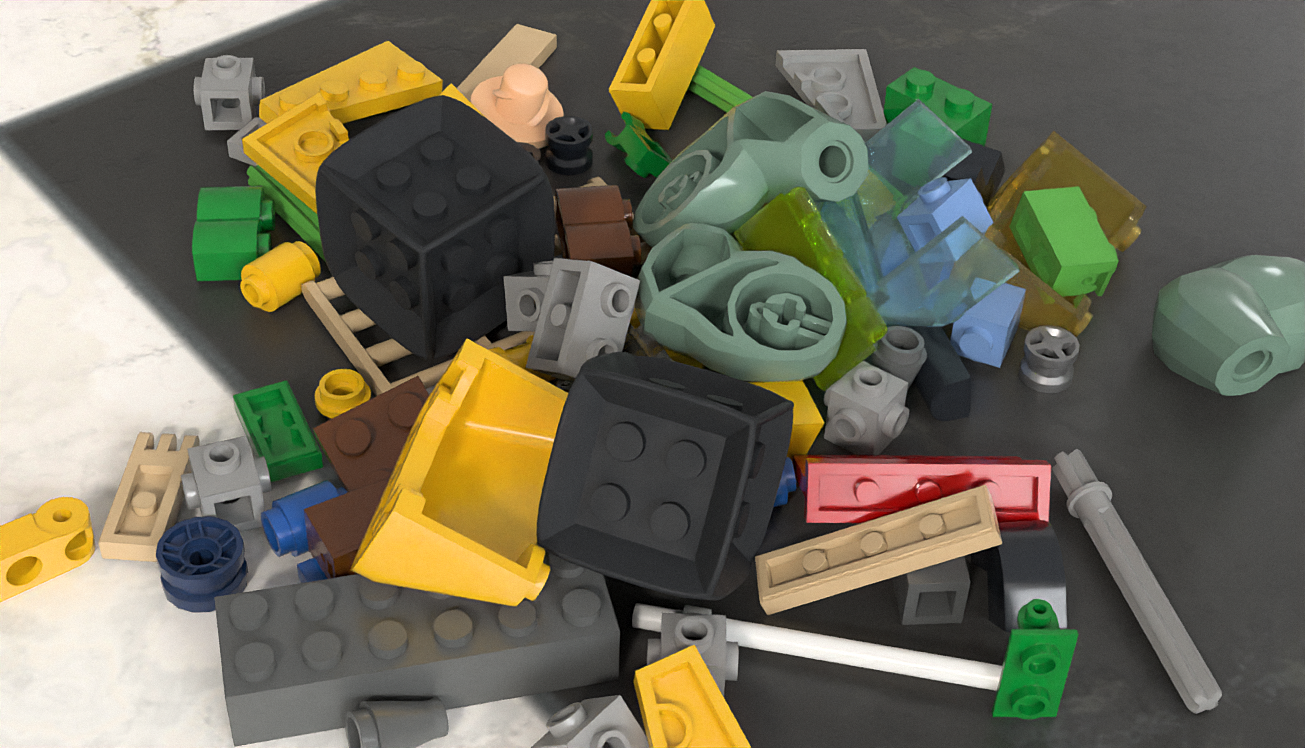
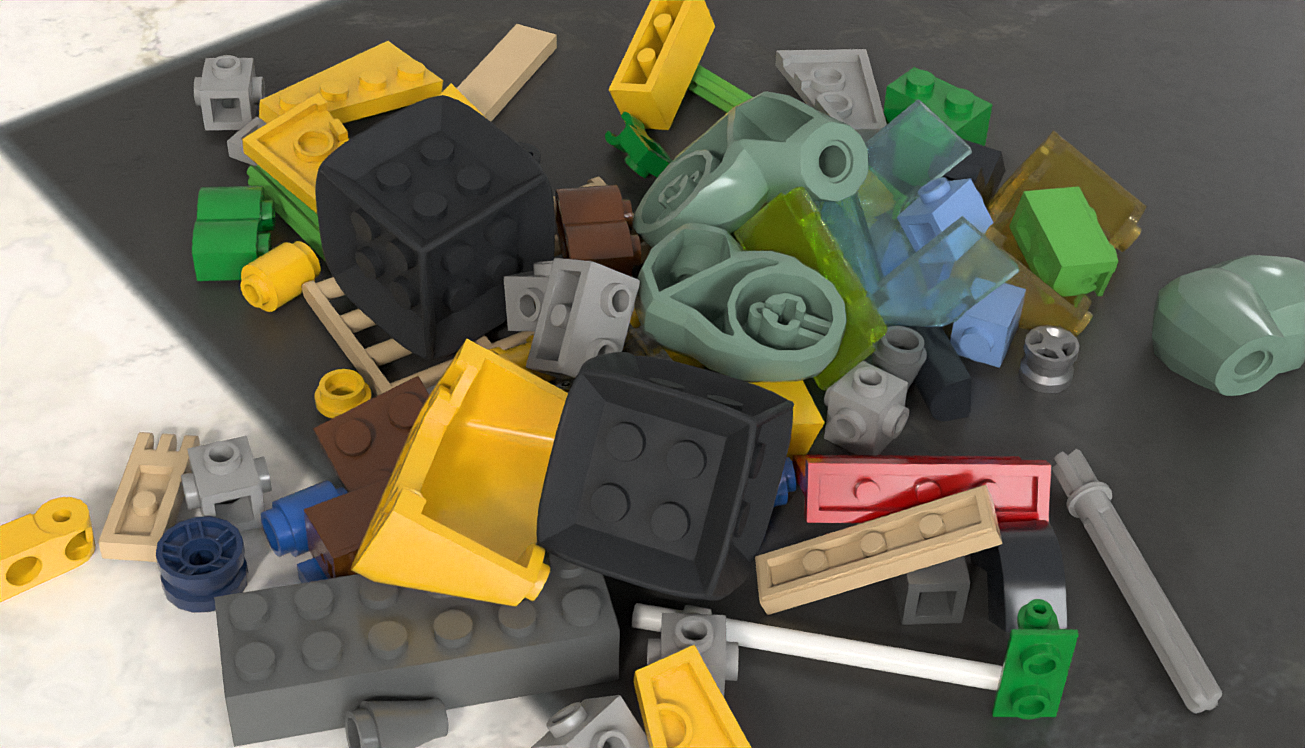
(278, 430): green plate -> none
(518, 103): light nougat plate -> none
(569, 145): black wheel -> none

